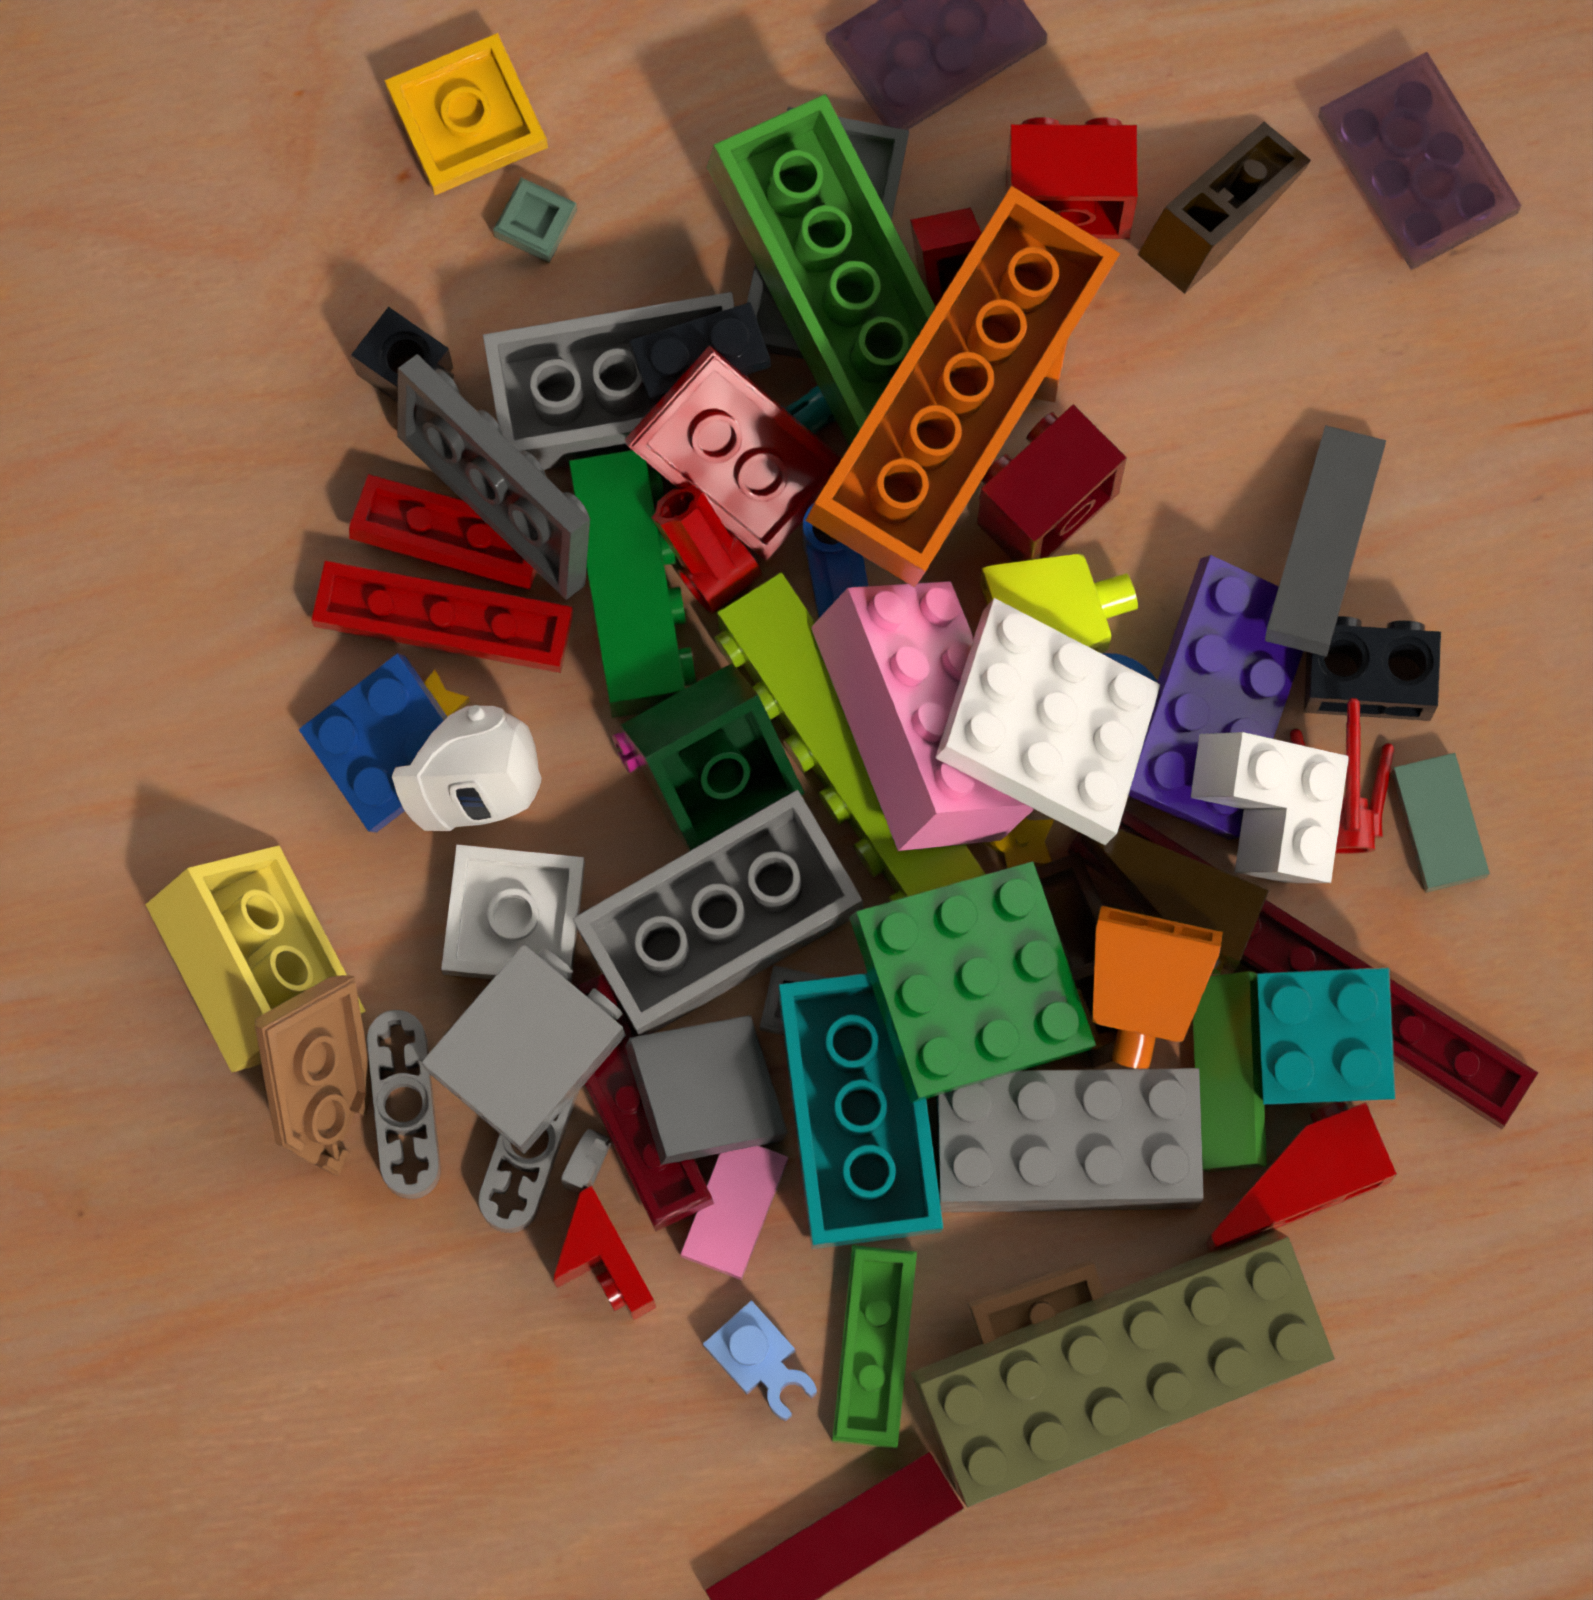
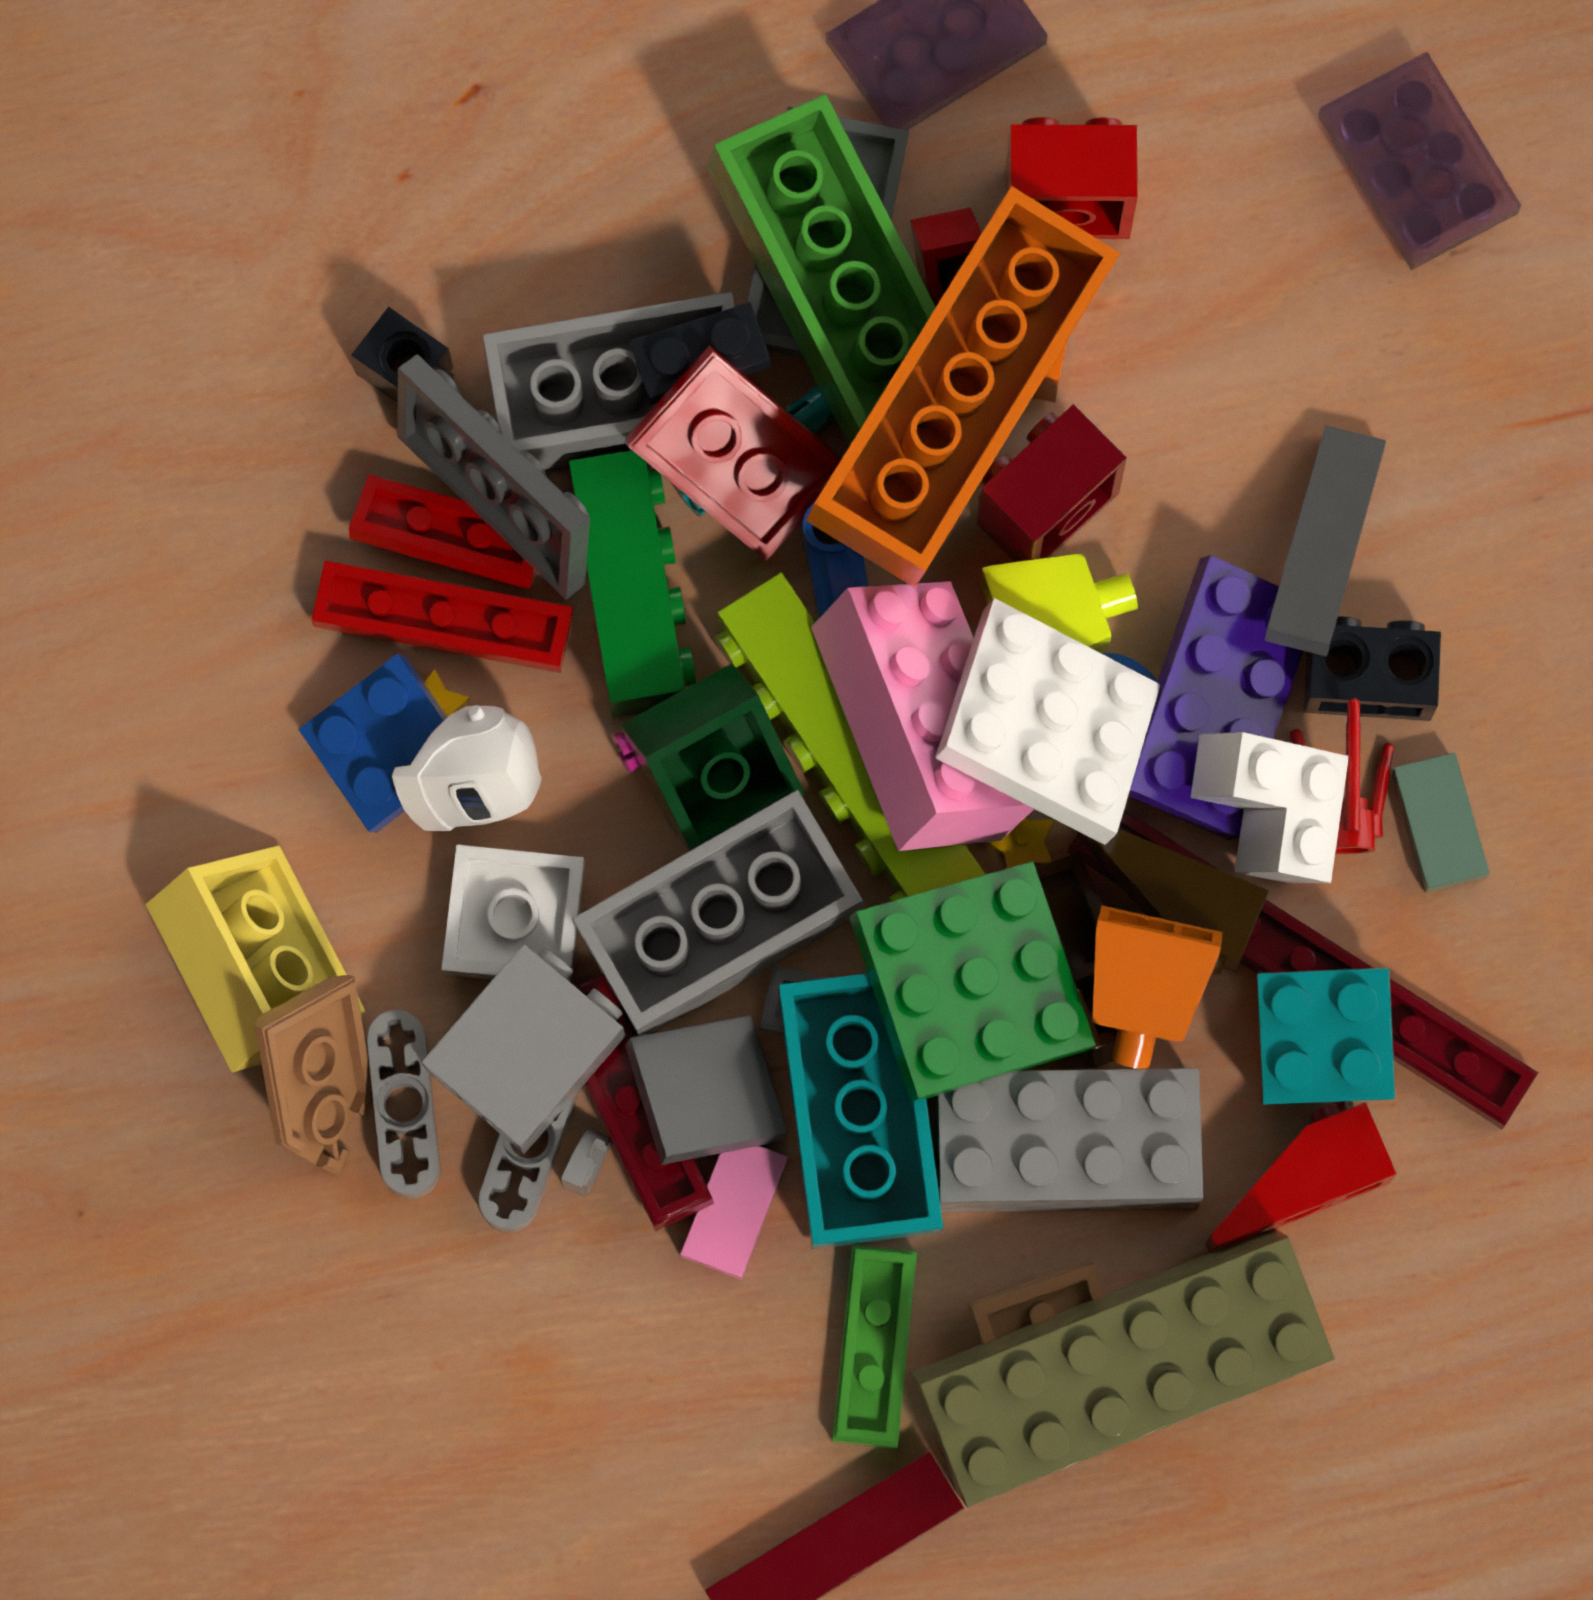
(466, 114): yellow plate -> none
(535, 220): sand green tile -> none
(595, 1242): red slope -> none
(711, 557): red piece -> none
(754, 1353): light blue plate -> none
(1221, 207): dark brown slope -> none
(1230, 1073): bright green tile -> none

